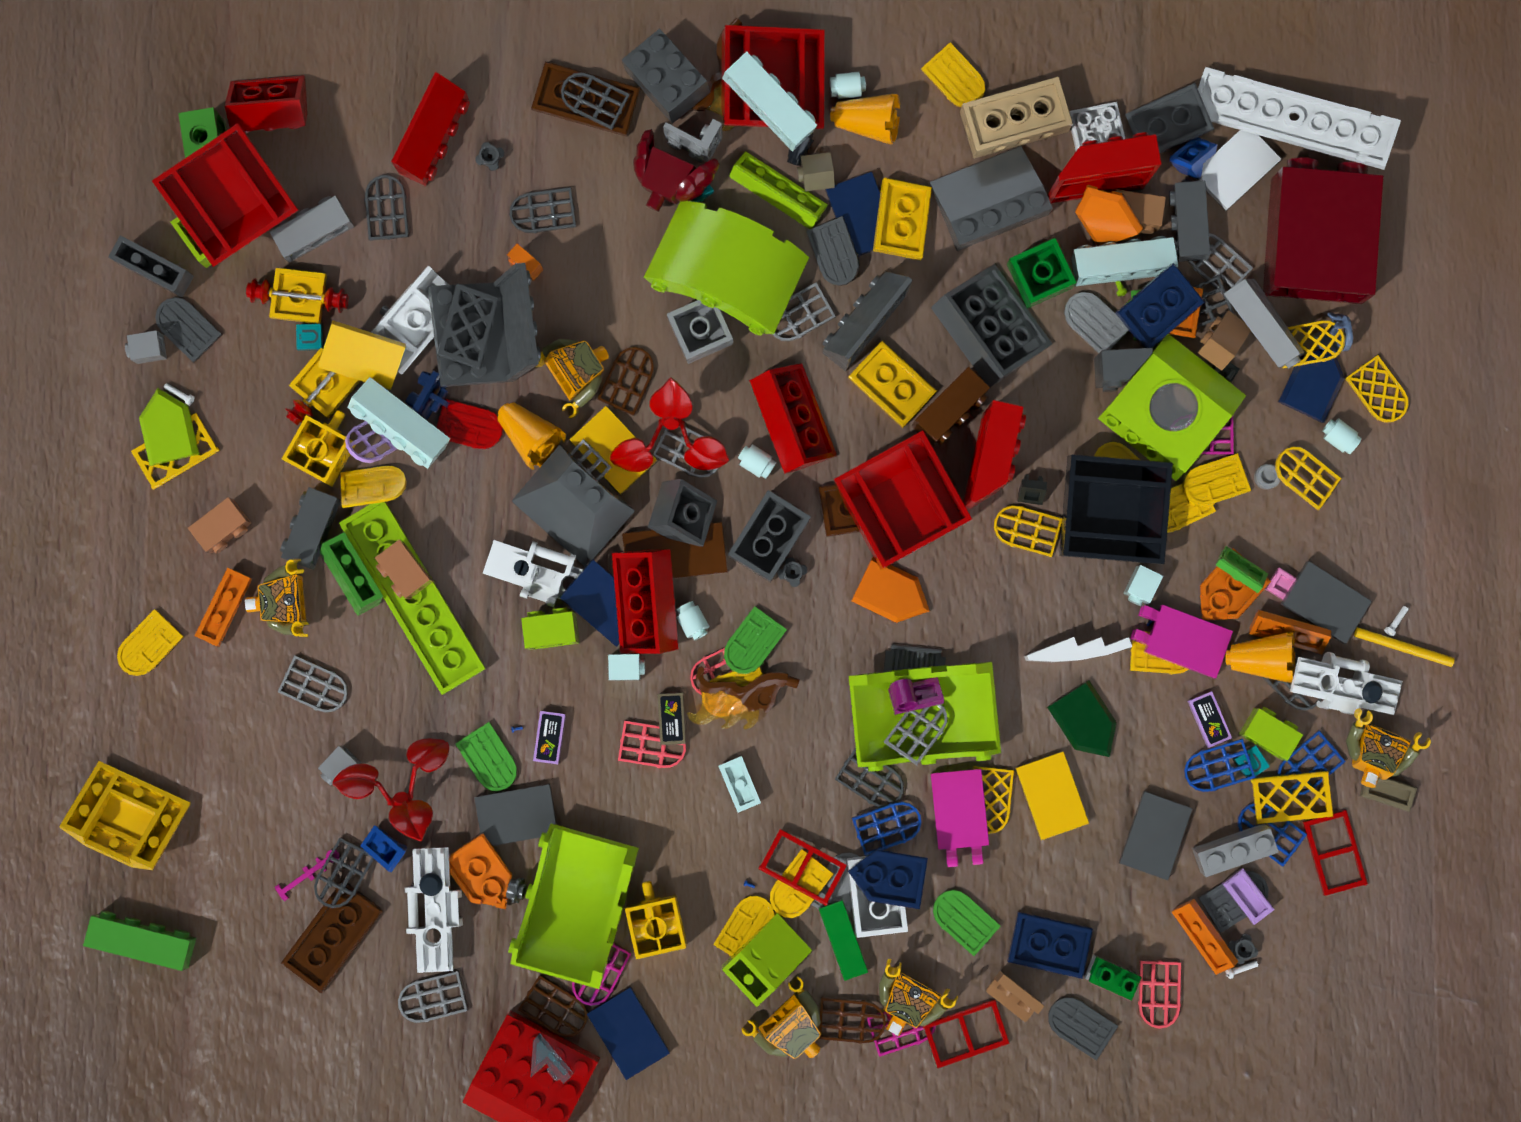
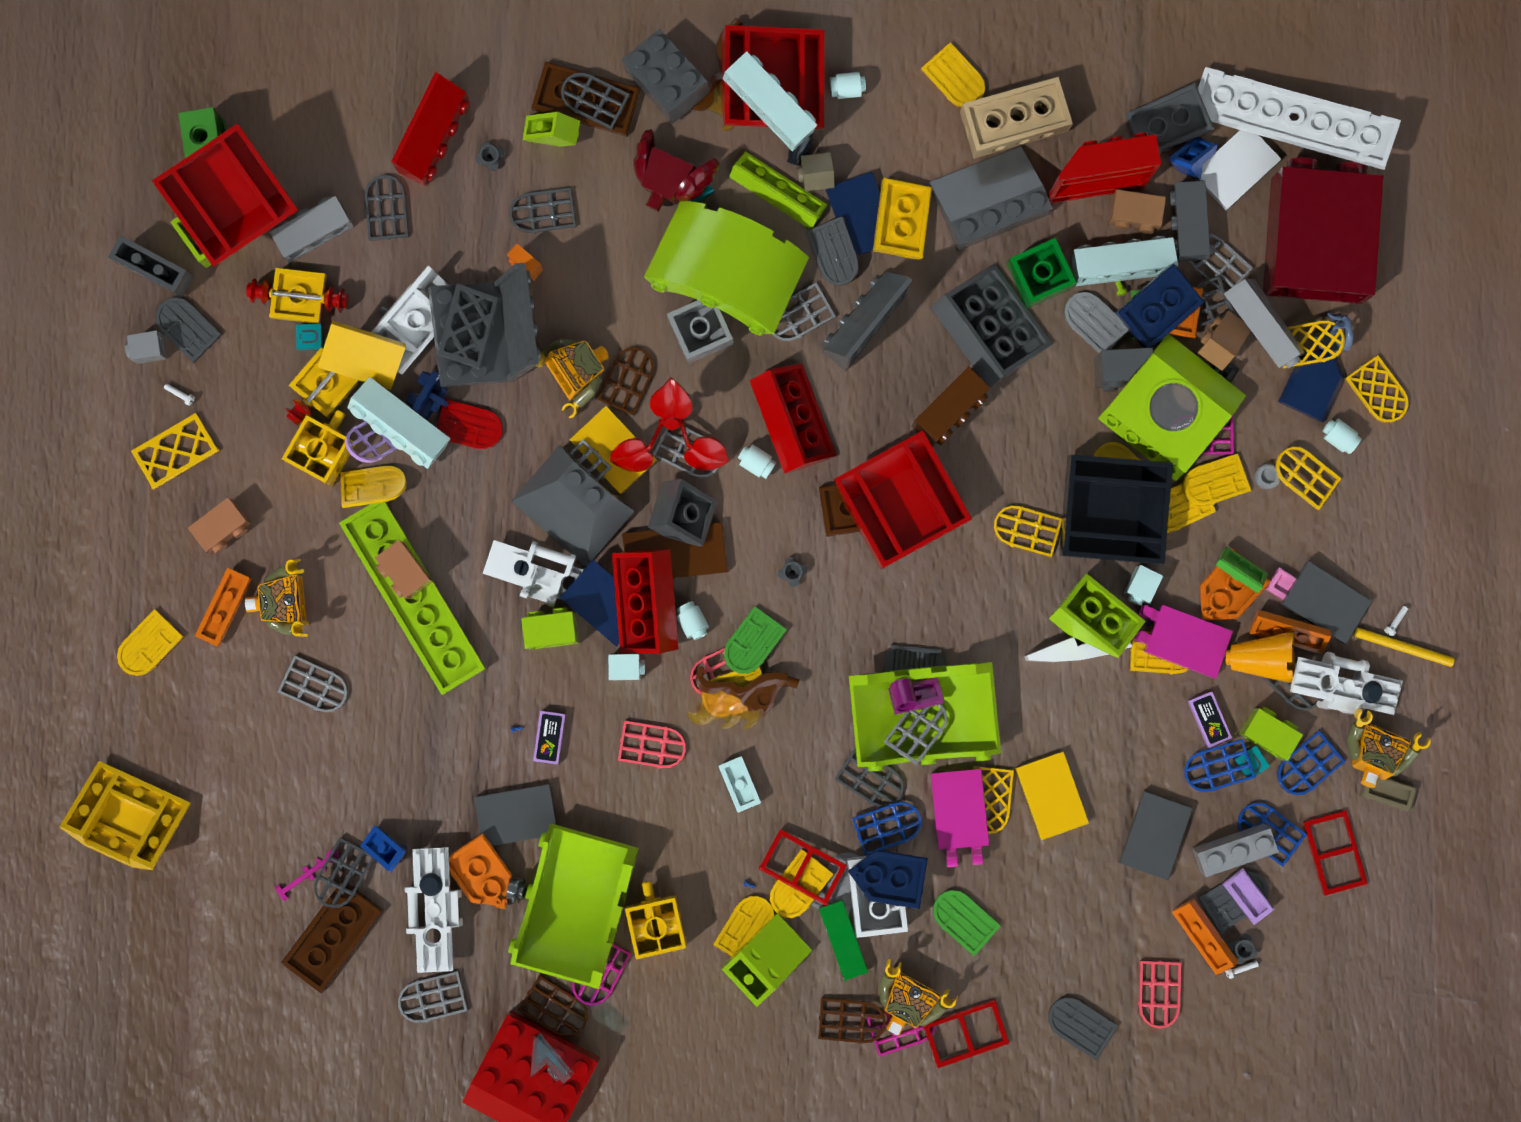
(140, 941): bright green brick -> none
(167, 429): lime tile -> none
(267, 103): red slope -> none
(310, 527): dark grey brick -> none
(336, 762): light grey brick -> none
(351, 574): bright green brick -> none
(405, 815): red plant -> none
(488, 758): bright green window -> none
(530, 434): light orange cone -> none
(551, 129): none -> lime slope
(628, 1033): dark blue tile -> none
(671, 719): tile -> none
(699, 149): light grey bracket -> none
(769, 536): dark grey brick -> none
(790, 1028): torso -> none
(869, 117): light orange cone -> none
(890, 593): orange tile -> none
(892, 384): yellow tile -> none
(994, 451): red slope -> none
(1013, 997): medium nougat bracket -> none
(1032, 491): pearl dark grey tile -> none
(1050, 945): dark blue tile -> none
(1085, 720): dark green tile -> none
(1096, 123): white tile -> none
(1097, 617): none -> lime slope
(1107, 216): orange tile -> none
(1112, 977): green hips -> none
(1303, 778): yellow window -> none

